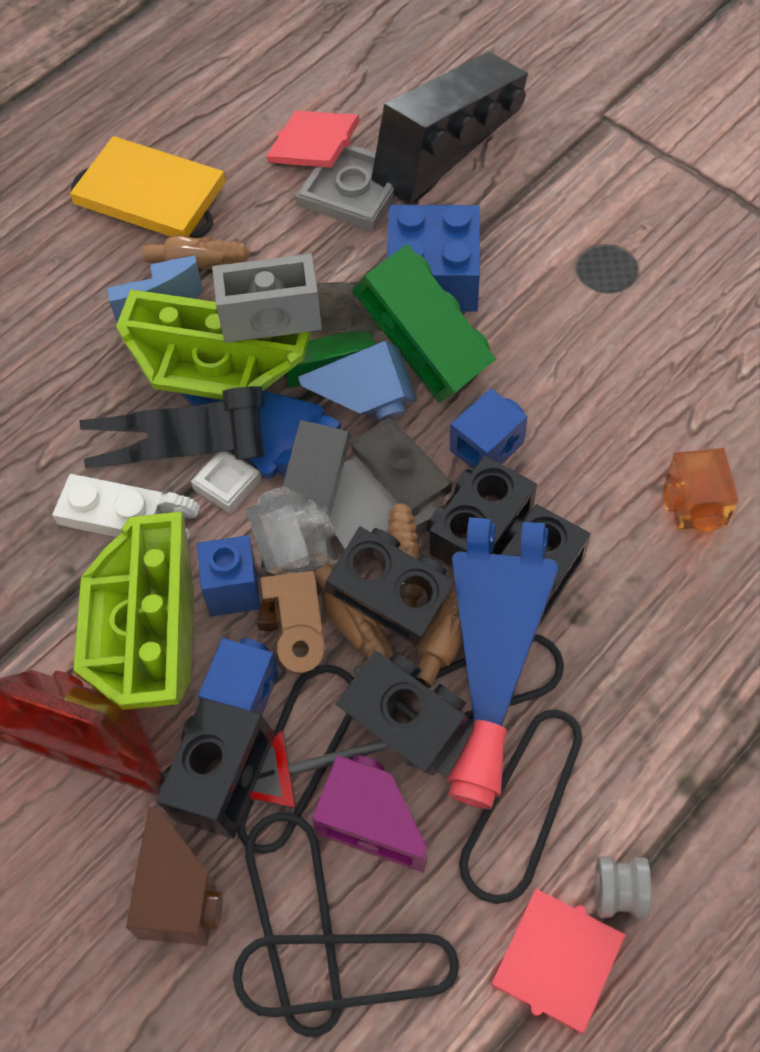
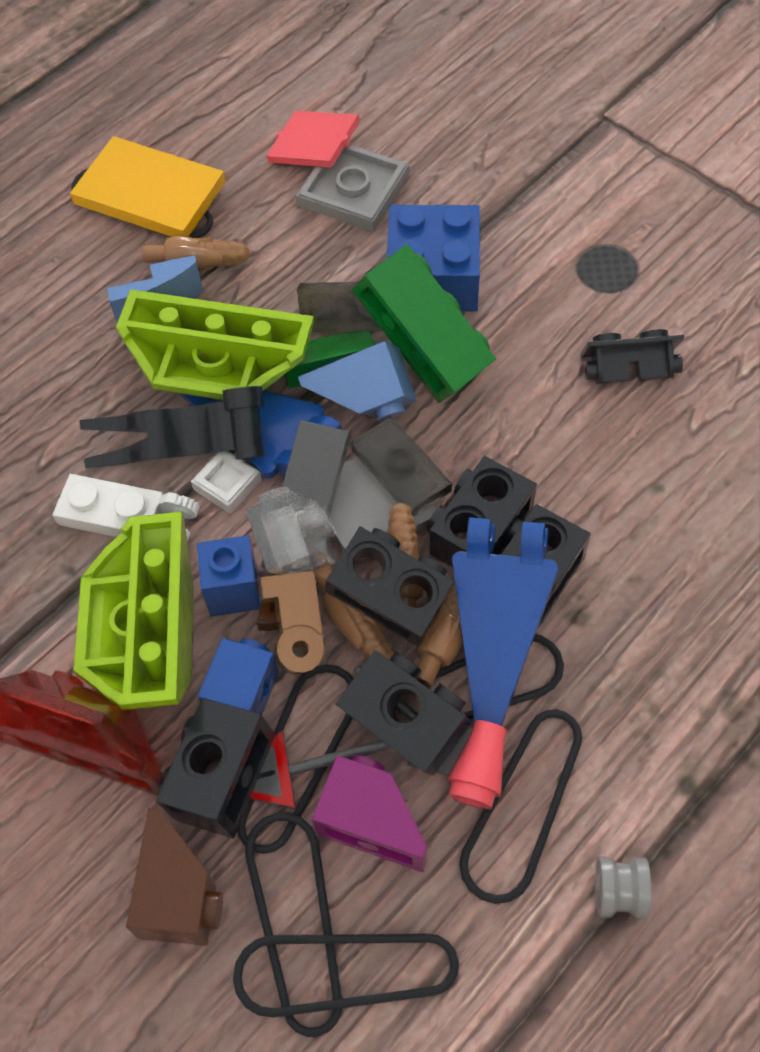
(267, 297): light grey brick -> none
(443, 122): black wedge -> none
(488, 428): blue brick -> none
(558, 961): coral piece -> none
(651, 352): none -> black hinge
(700, 490): clear orange brick -> none

